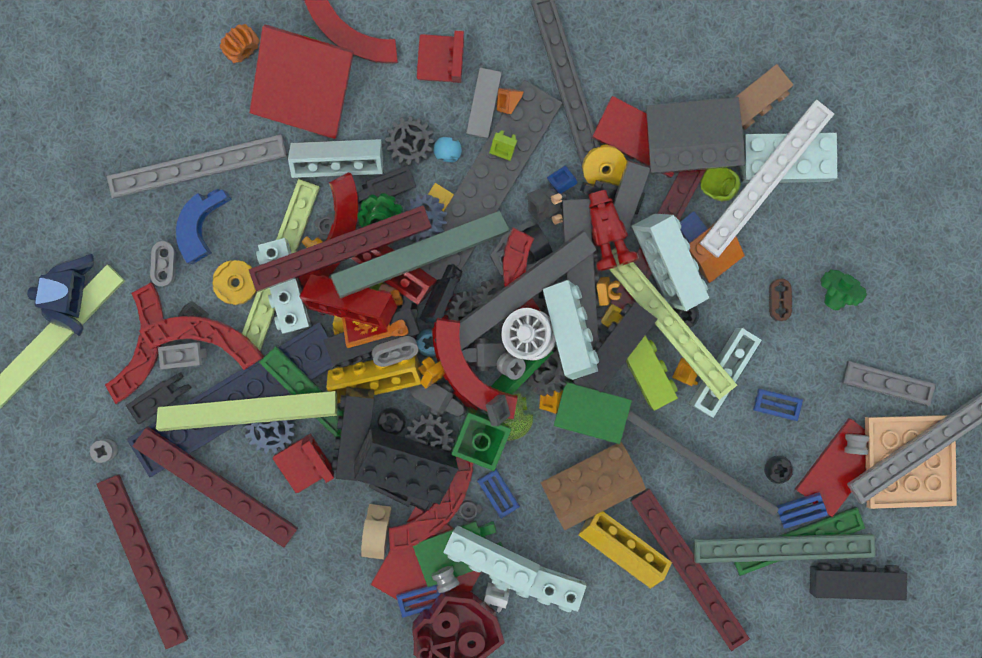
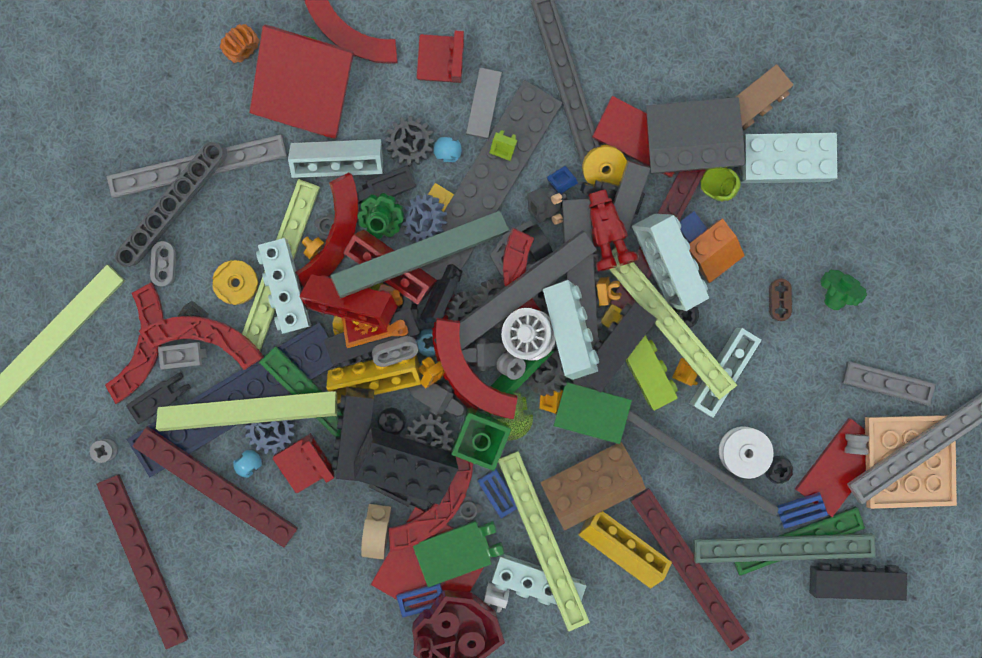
(61, 293): dark blue torso -> none
(161, 209): none -> dark grey beam
(190, 223): blue arch -> none
(246, 464): none -> medium azure piece
(340, 248): dark red plate -> none
(445, 579): light grey wheel -> none
(491, 559): light aqua brick -> none
(498, 410): dark grey tile -> none
(508, 99): orange slope -> none
(543, 541): none -> yellowish green tile
(746, 452): none -> white wheel
(759, 400): blue tile -> none
(766, 178): white tile -> none

